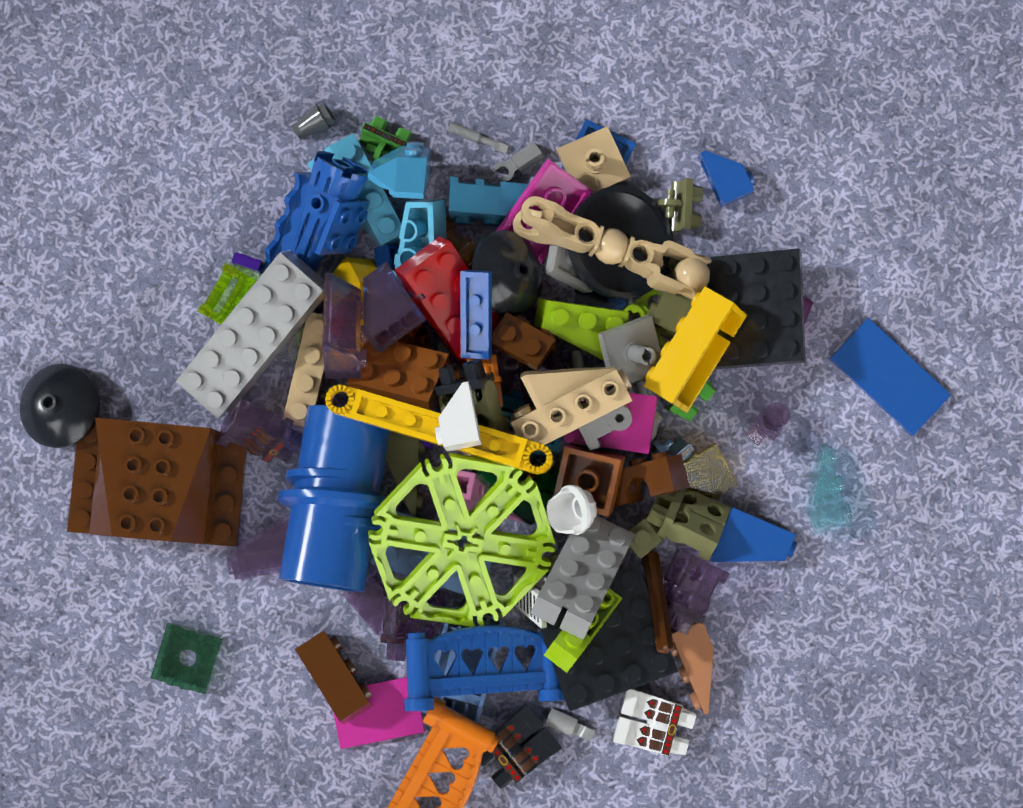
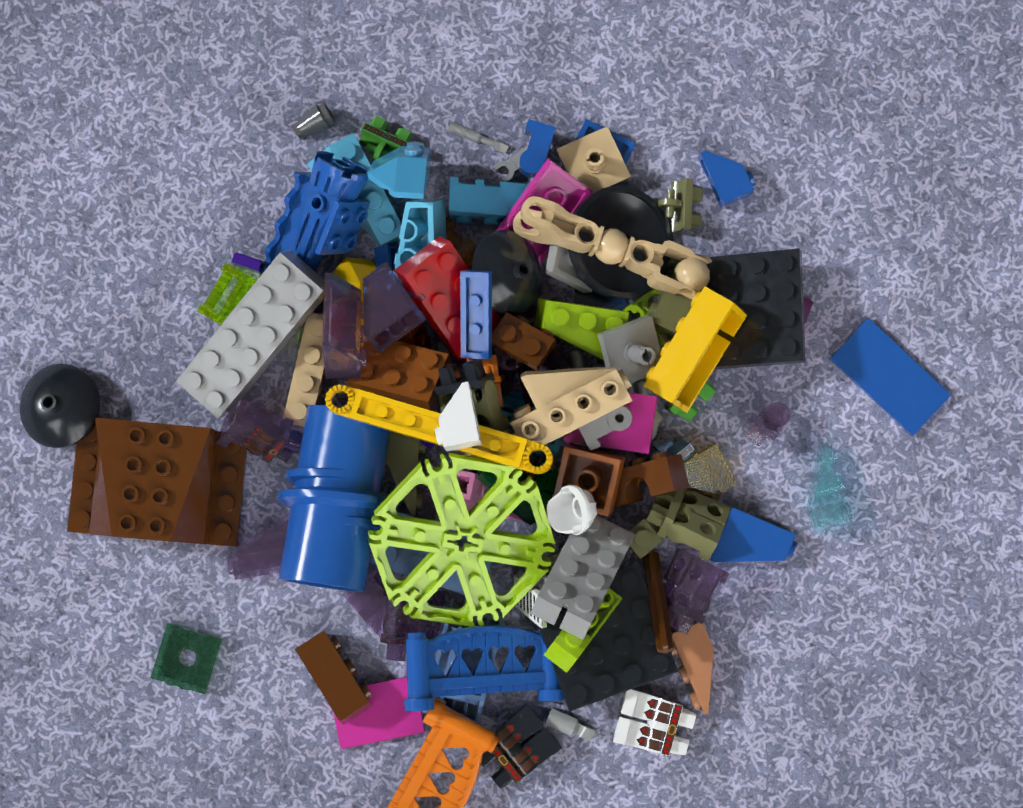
(538, 147): none -> blue leg

